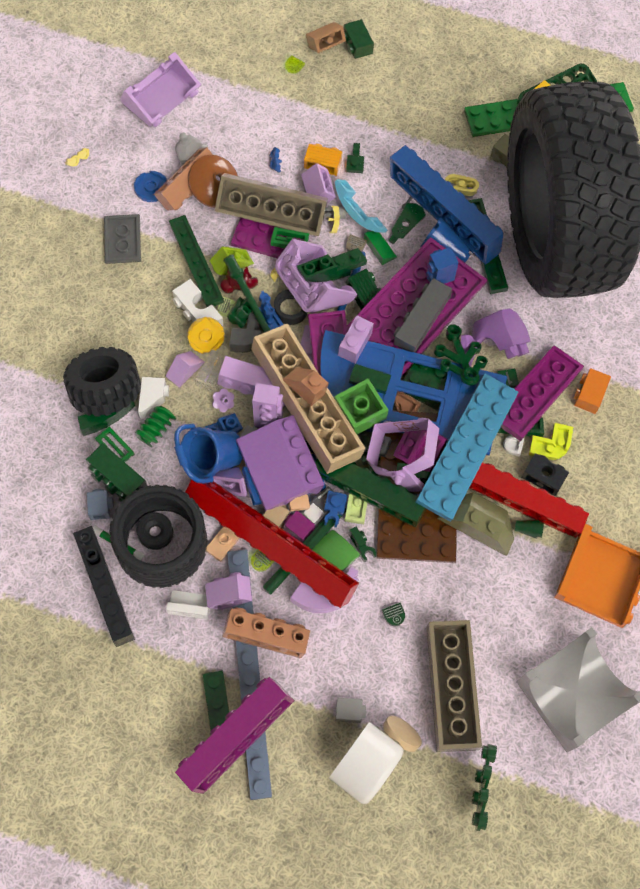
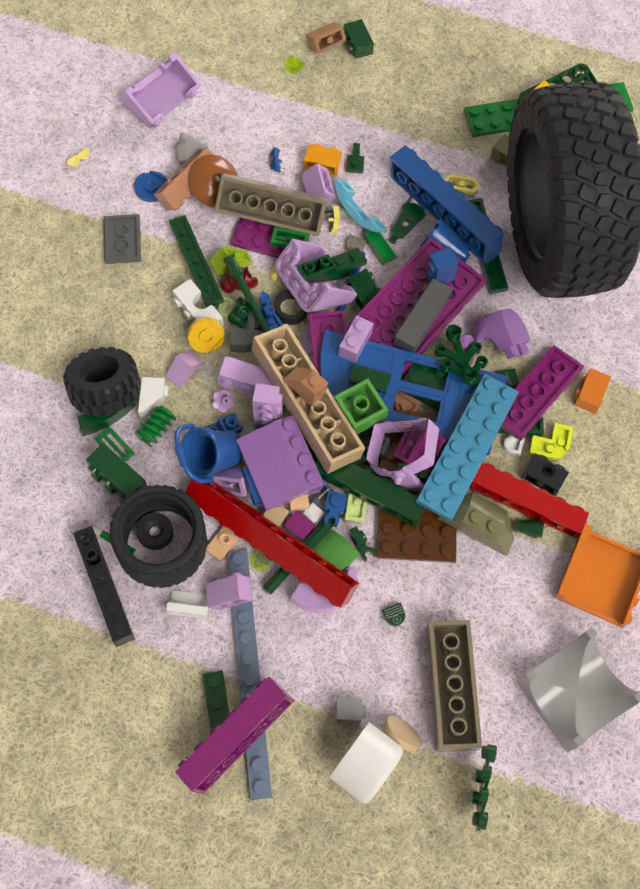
(99, 504): sand blue brick -> none
(266, 633): nougat brick -> none

